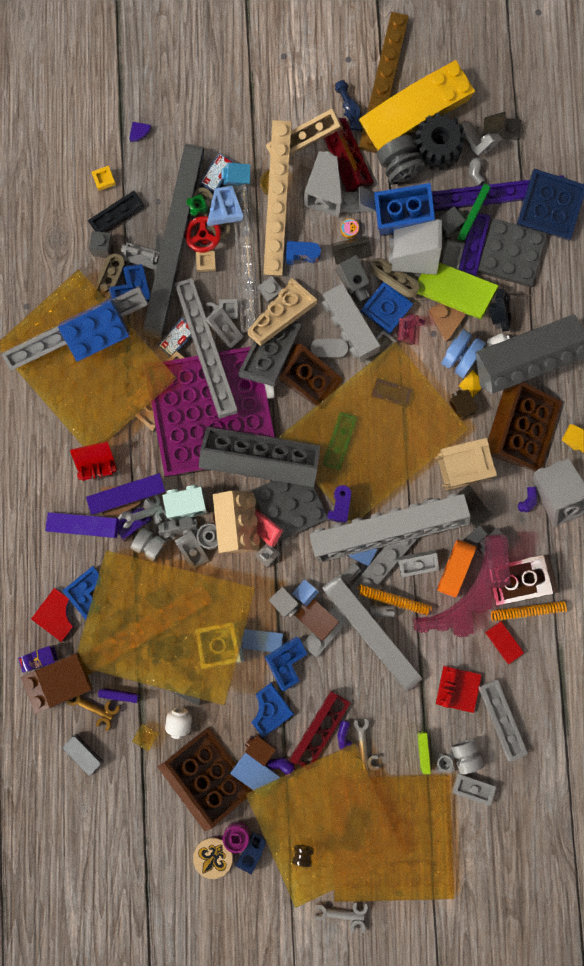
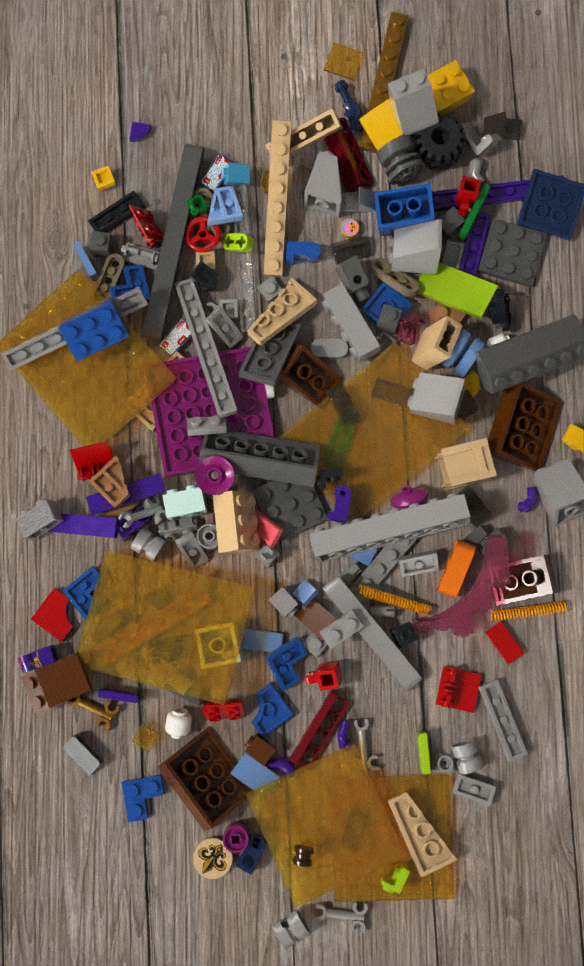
(39, 519): none -> light grey brick
(85, 260): none -> medium blue tile
(111, 483): none -> medium nougat wing
(136, 792): none -> blue plate
(146, 225): none -> red hinge
(204, 276): none -> black bracket
(206, 425): none -> light grey plate
(207, 467): none -> magenta dish
(215, 712): none -> red hinge
(238, 238): none -> lime beam
(291, 929): none -> light grey wheel
(327, 676): none -> red brick
(332, 476): none -> black bracket
(341, 629): none -> light grey plate
(342, 404): none -> clear smoke slope
(343, 61): none -> clear yellow piece
(389, 318): none -> dark grey brick
(399, 878): none -> lime bracket
(403, 634): none -> black bracket
(408, 497): none -> magenta dish
(413, 102): none -> light grey slope
(423, 842): none -> tan wing
(437, 343): none -> tan brick
(437, 397): none -> light grey slope
(467, 194): none -> red brick

